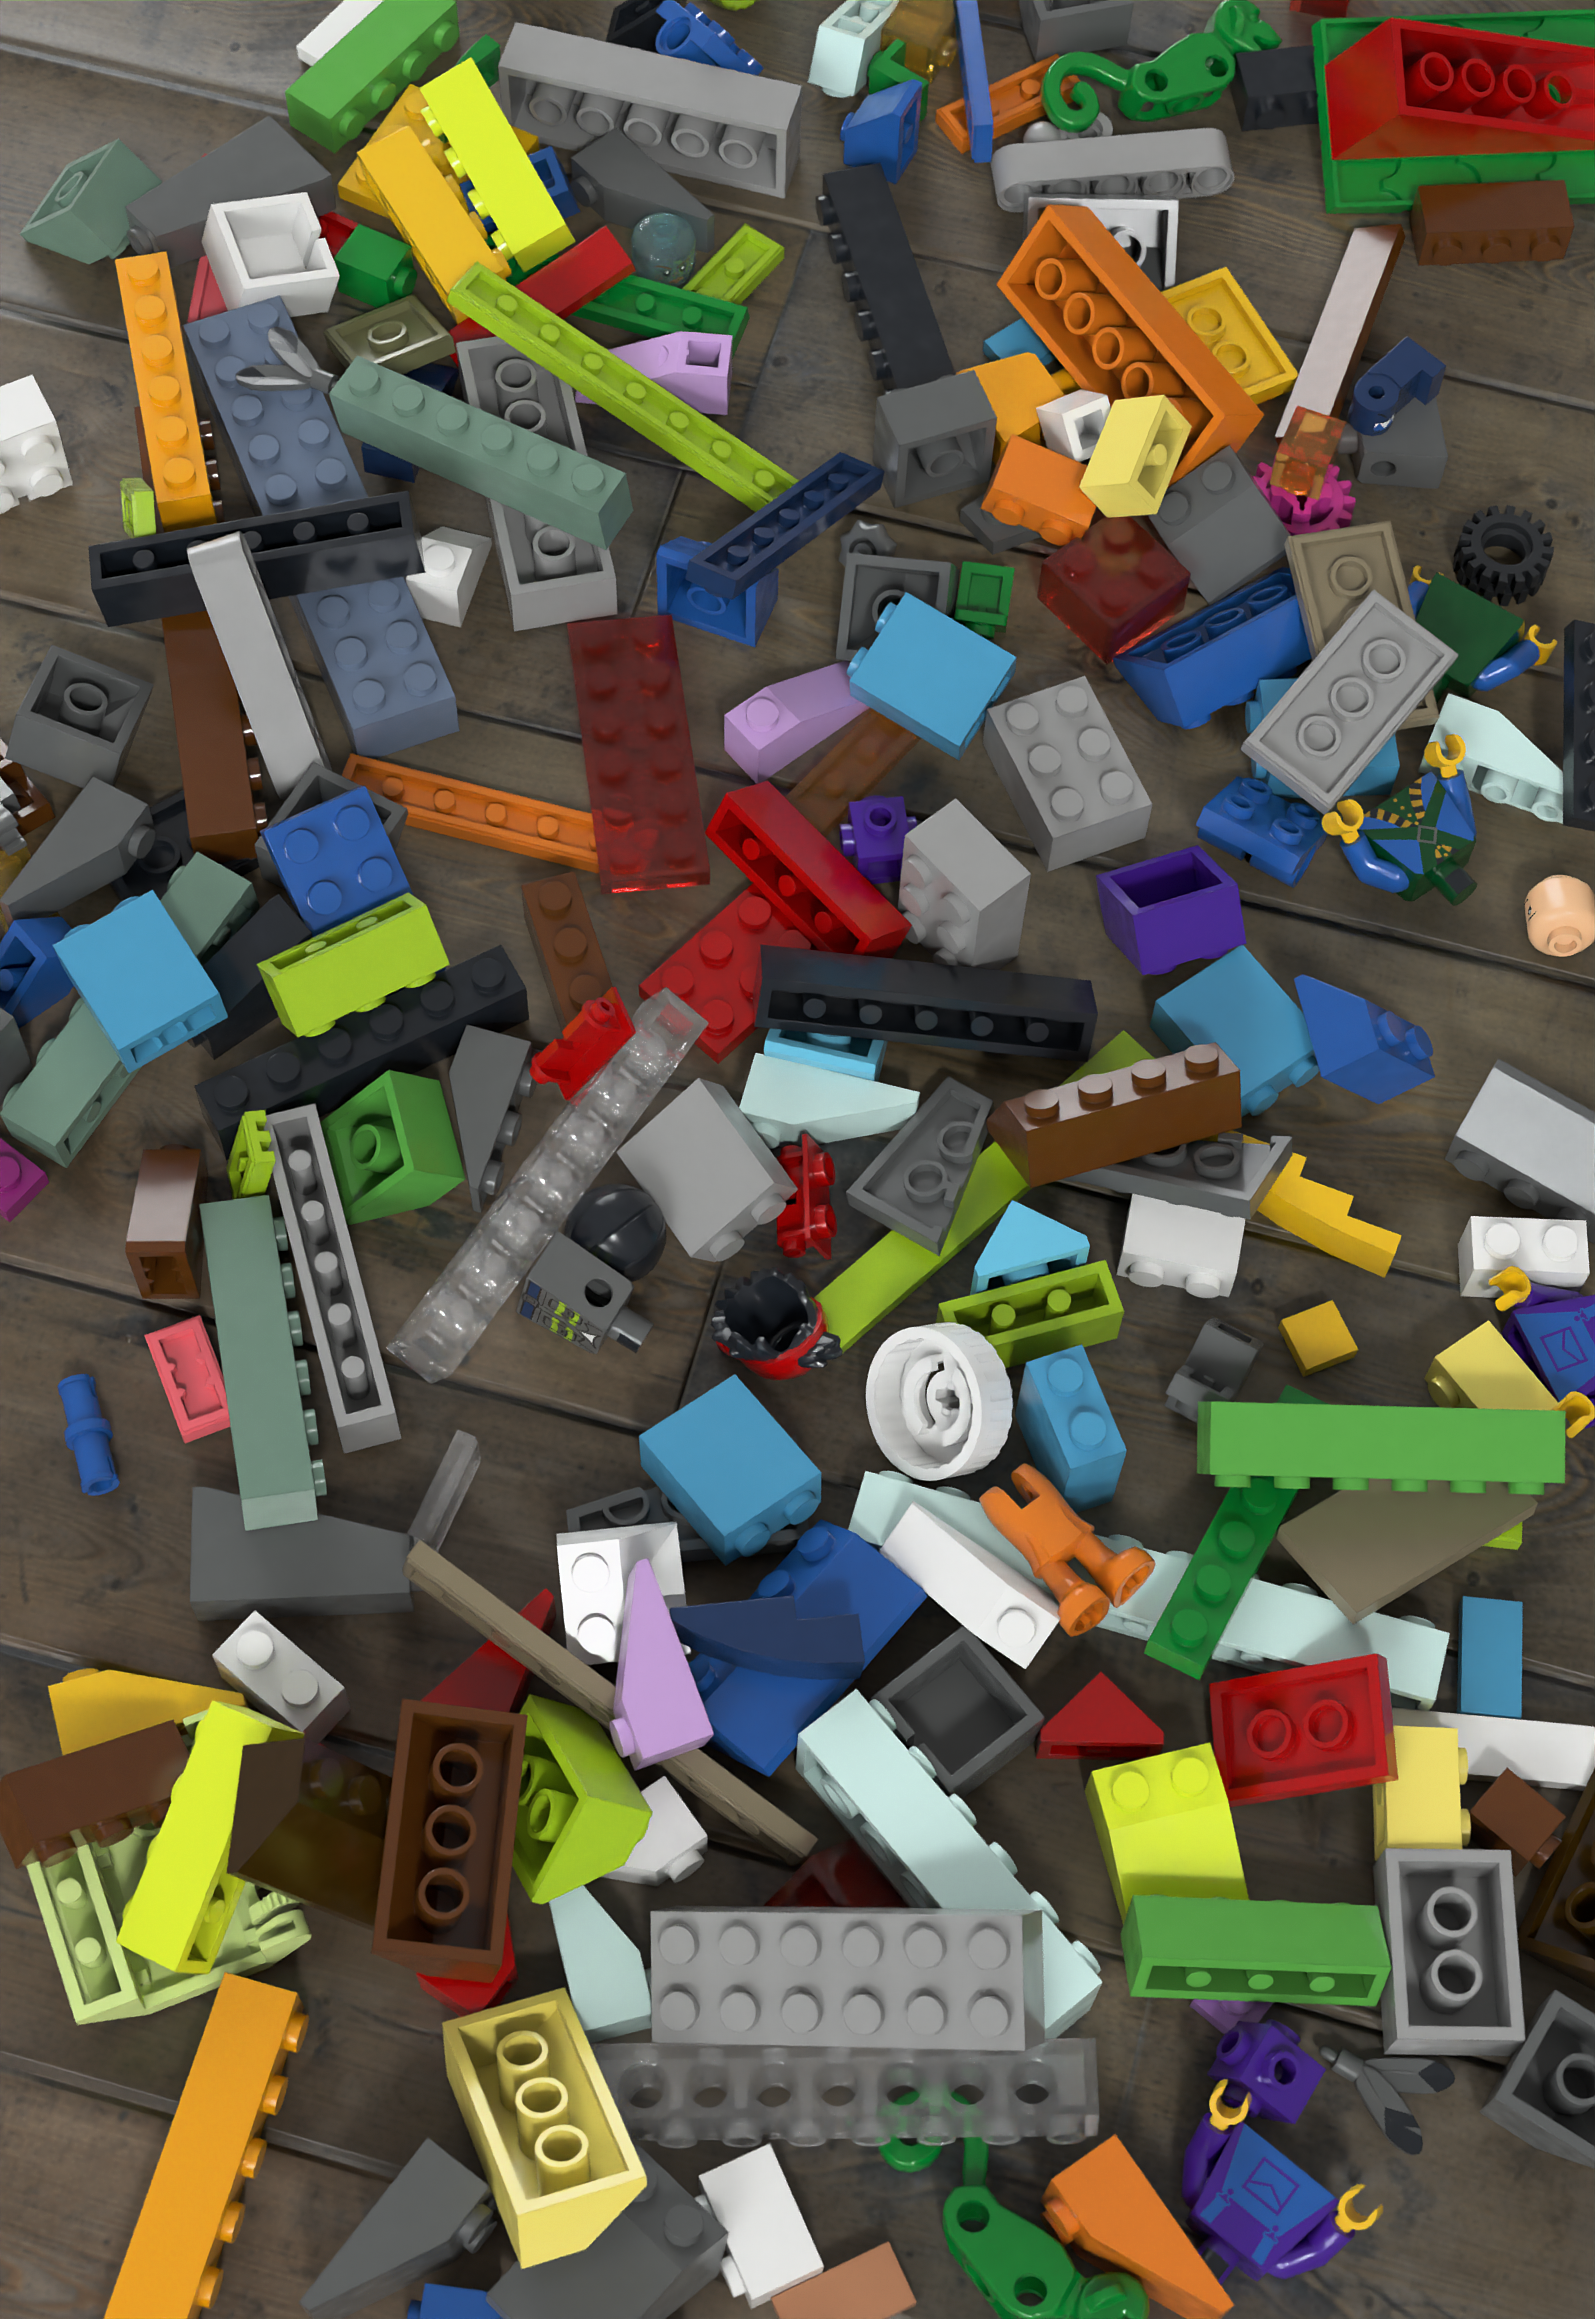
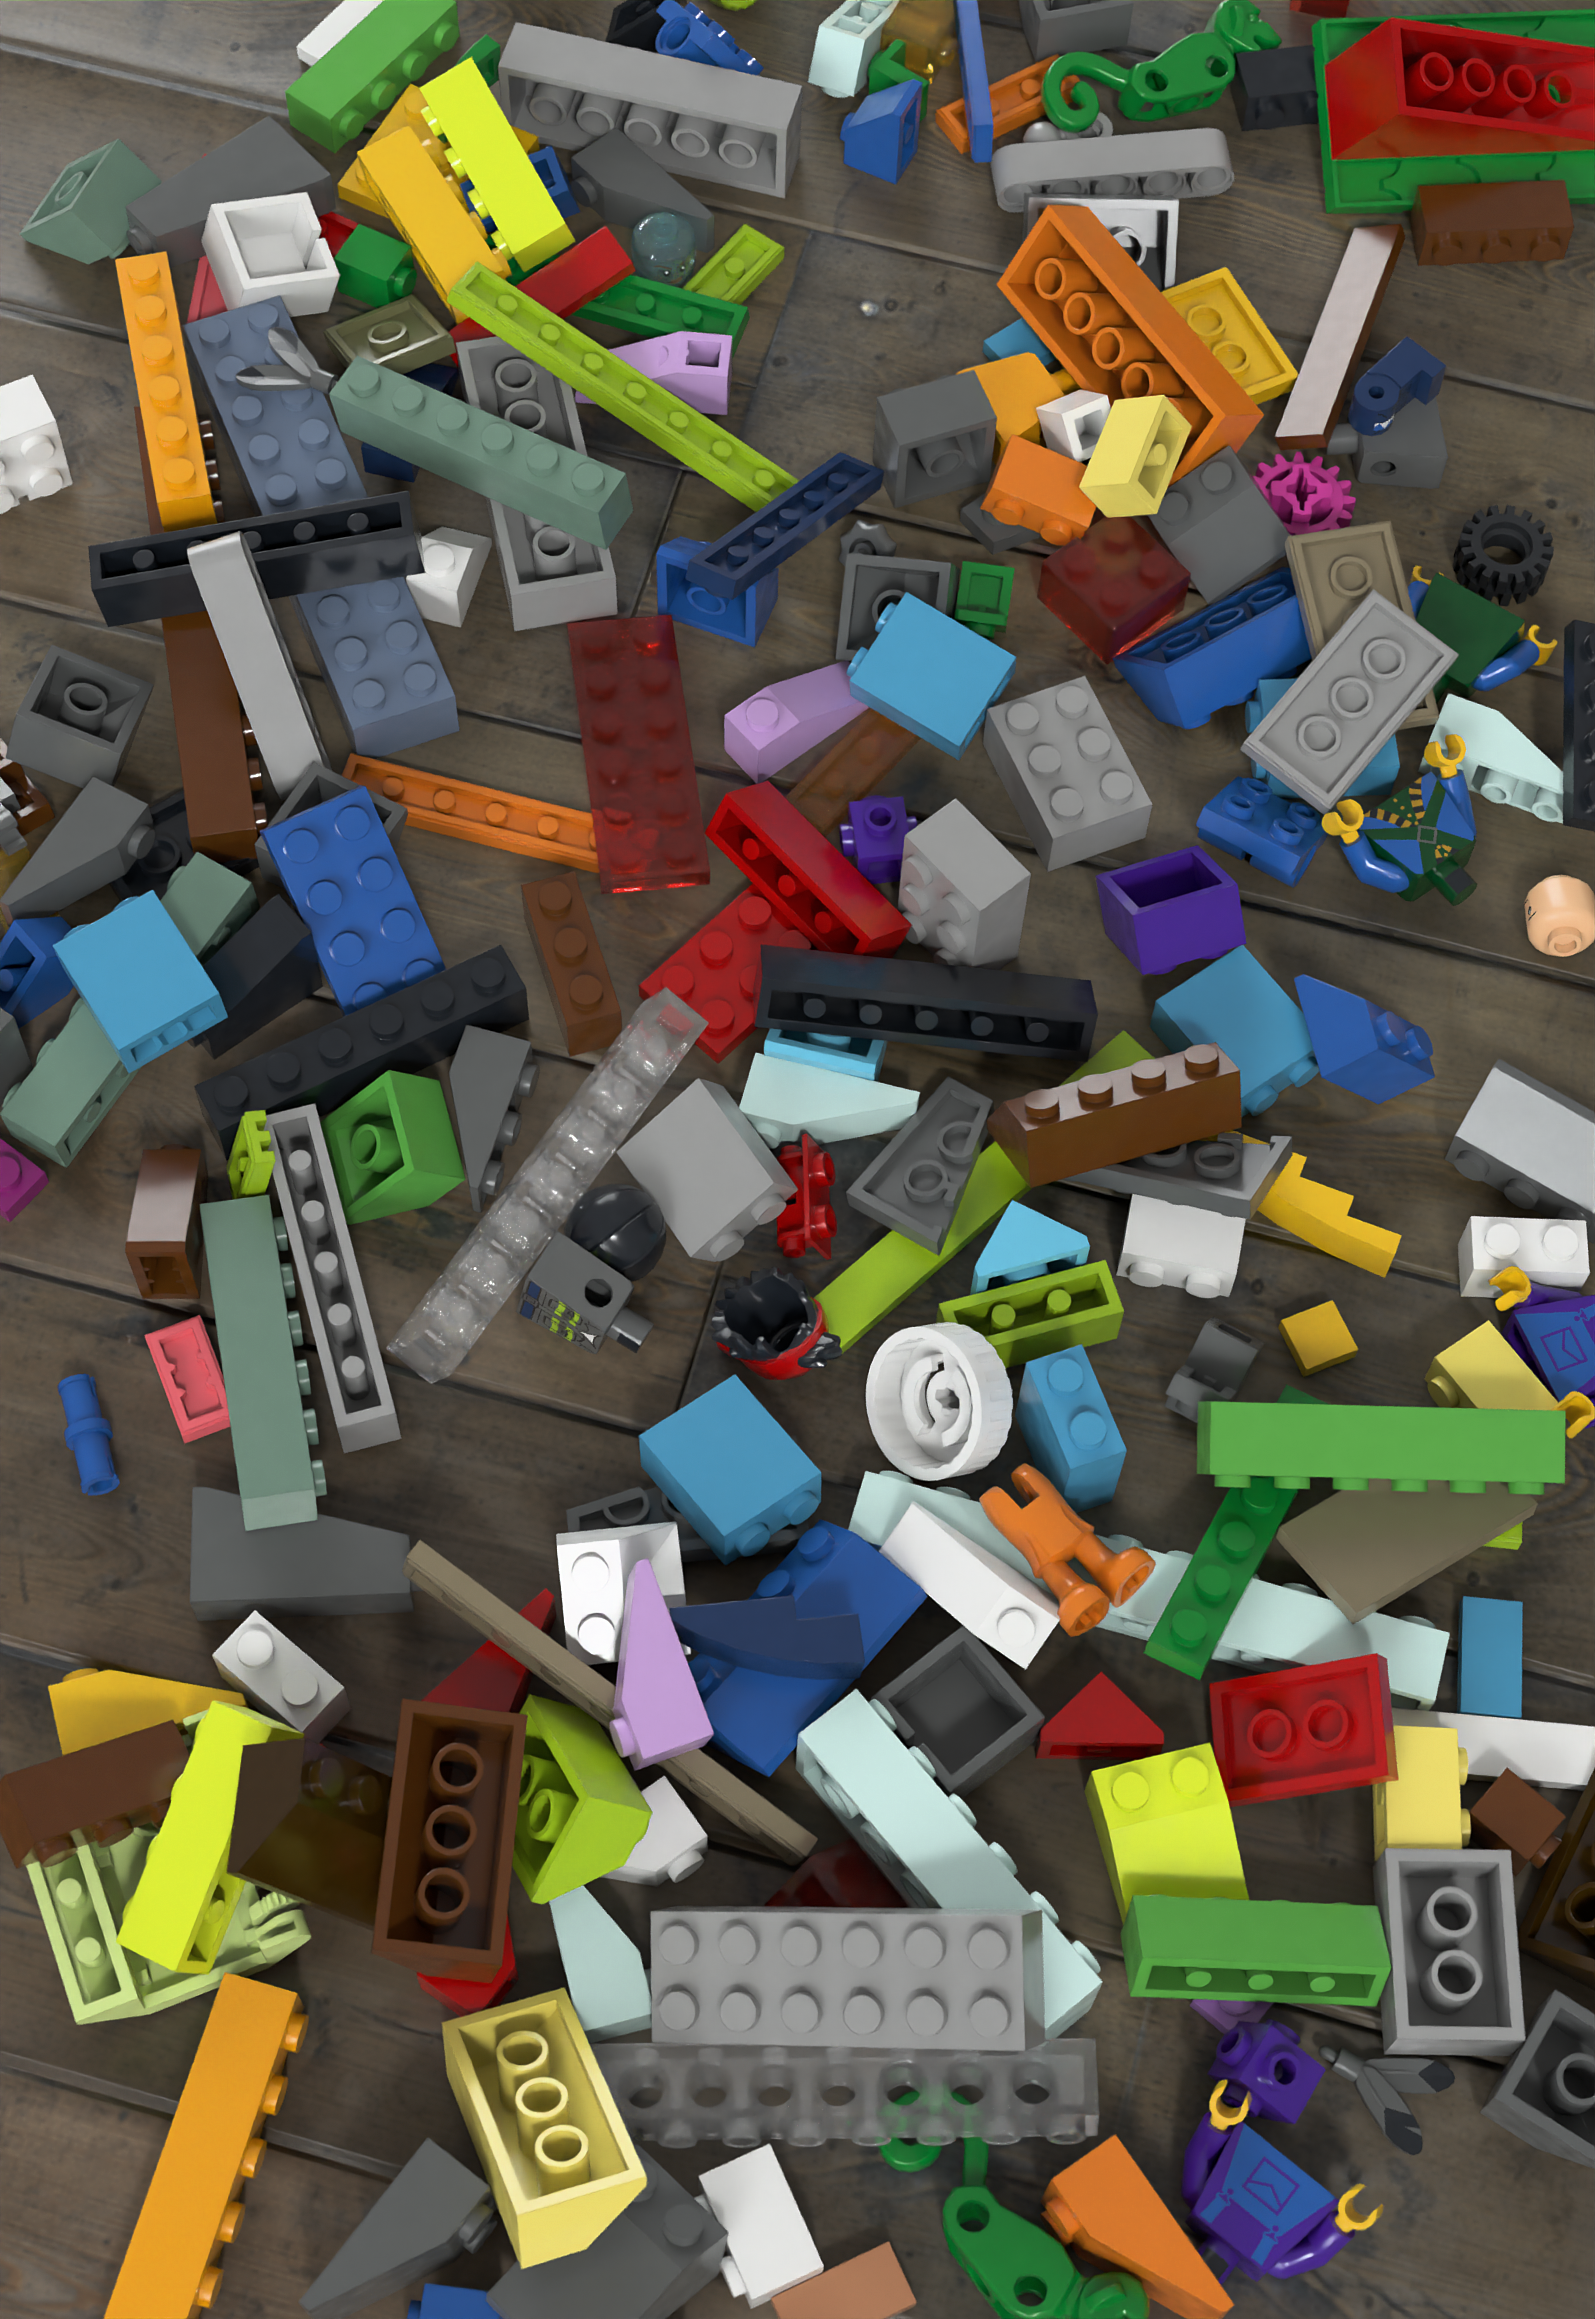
(137, 507): lime tile -> none
(354, 966): lime brick -> none
(446, 1491): clear tile -> none
(586, 1045): red hinge -> none
(882, 279): black brick -> none
(1307, 453): clear orange brick -> none

